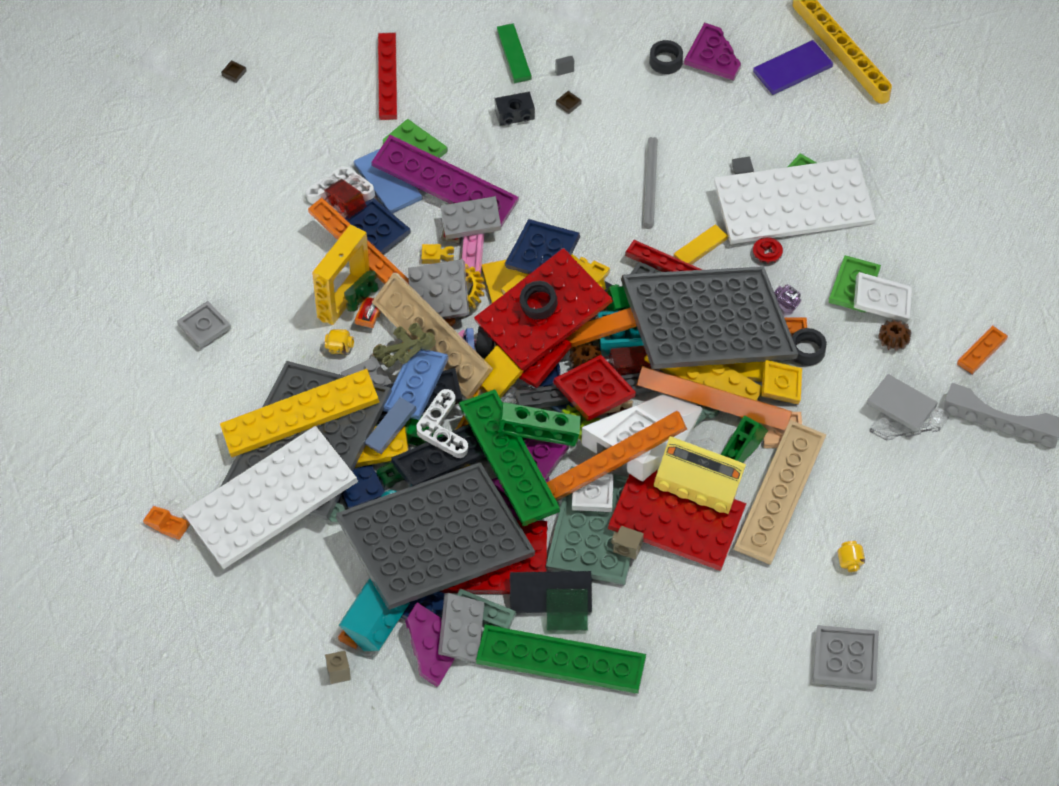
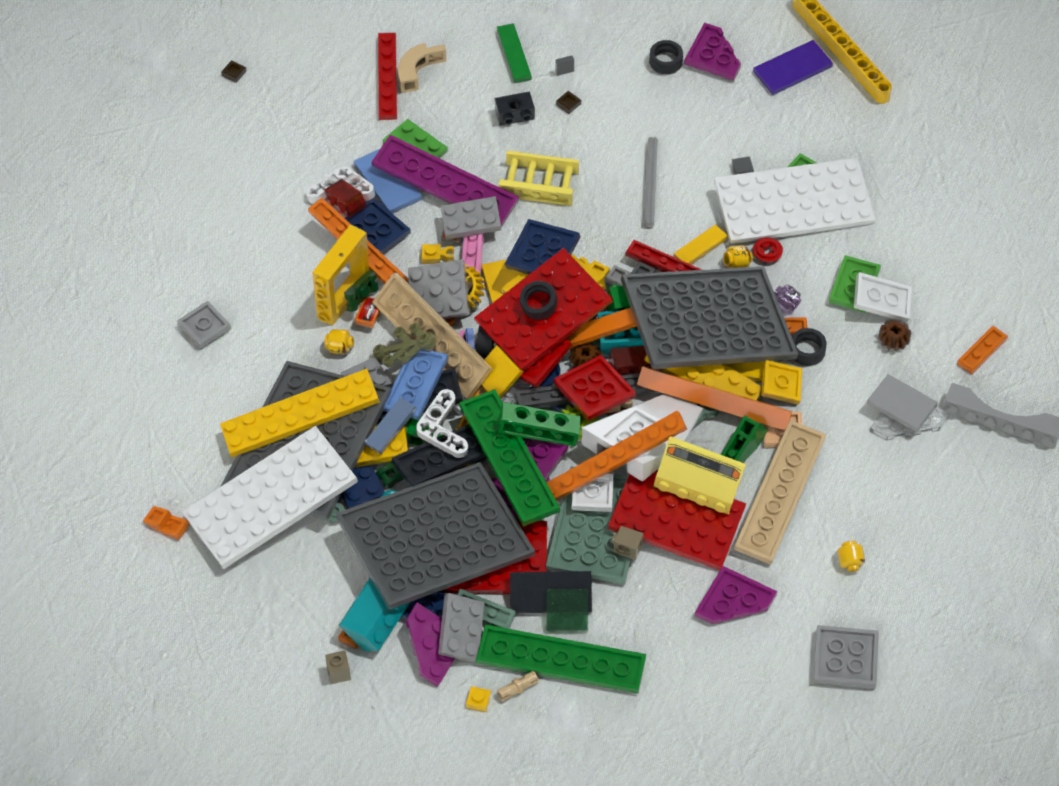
(416, 59): none -> tan arch
(478, 699): none -> yellow plate
(517, 686): none -> tan pin
(538, 192): none -> light yellow fence
(615, 274): none -> light grey tile
(734, 597): none -> magenta plate
(737, 257): none -> yellow head

